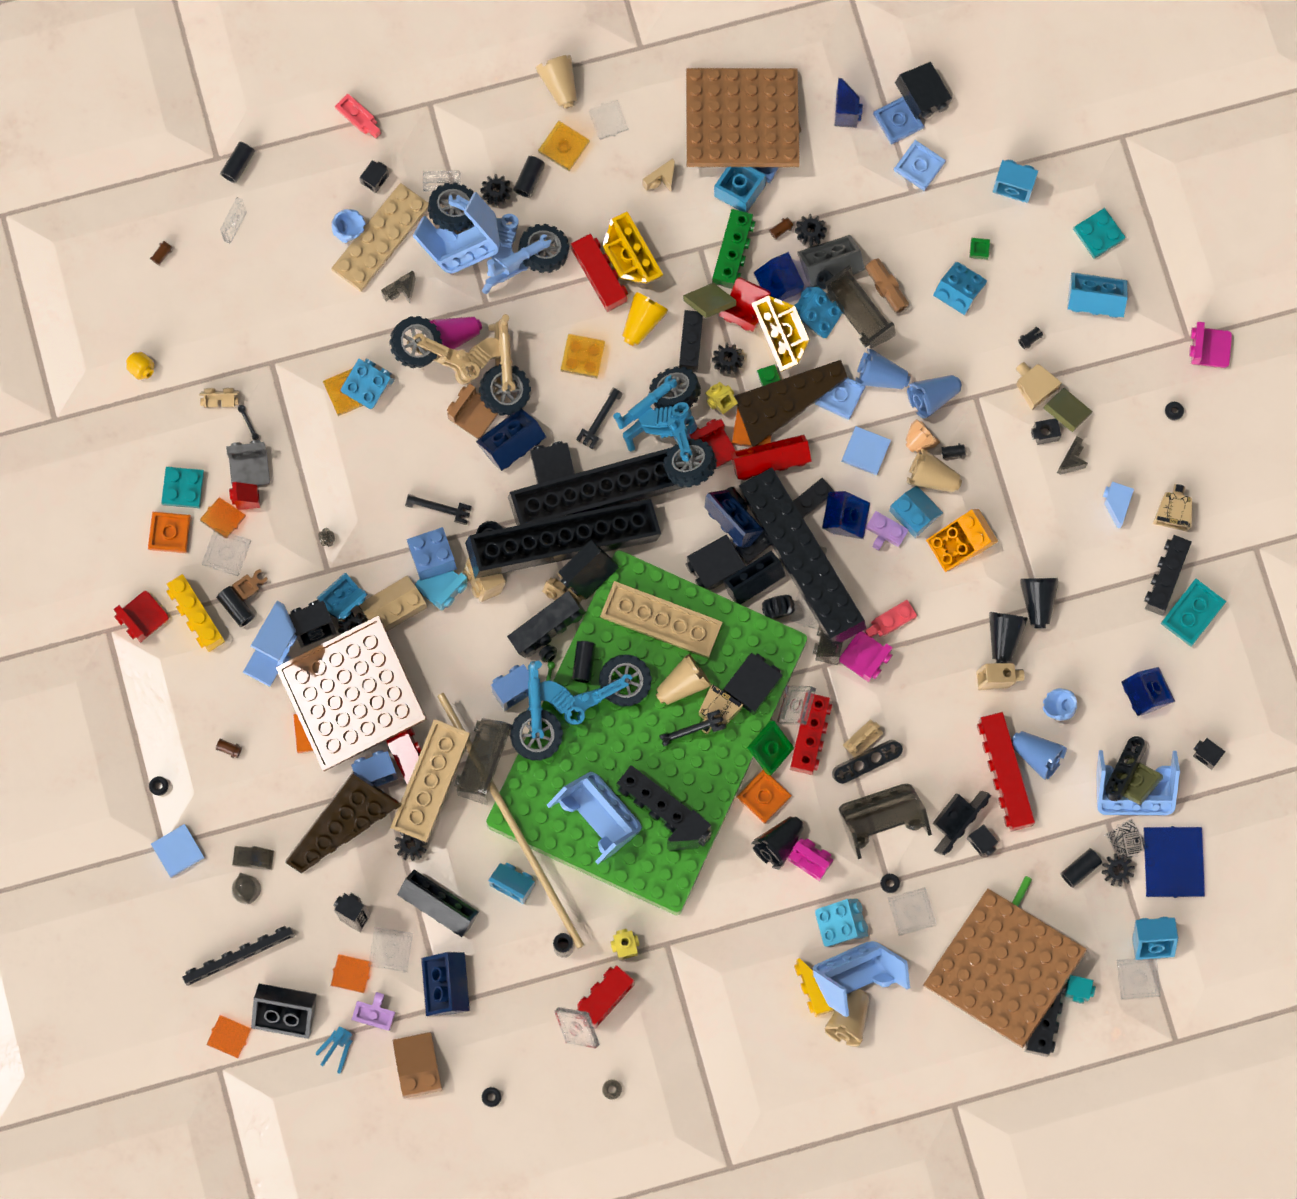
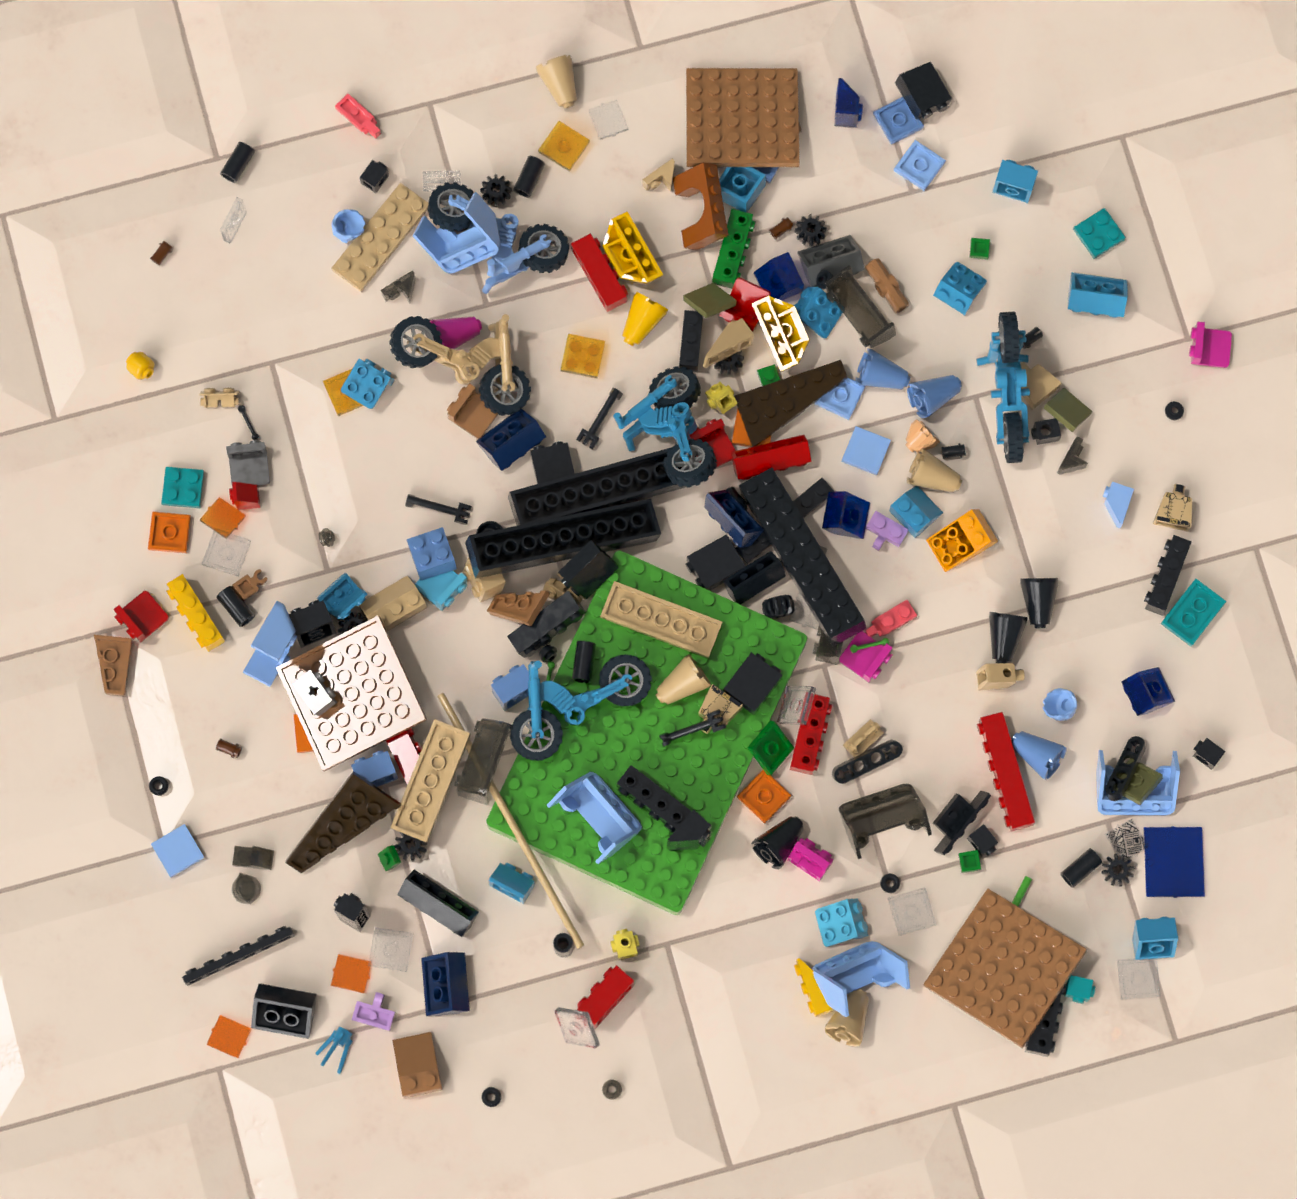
(114, 662): none -> medium nougat wing
(305, 687): none -> brick
(389, 858): none -> green plate
(518, 608): none -> medium nougat wing
(712, 224): none -> dark orange arch
(732, 340): none -> tan slope
(854, 648): none -> bright green hinge
(969, 861): none -> green plate
(1009, 378): none -> piece

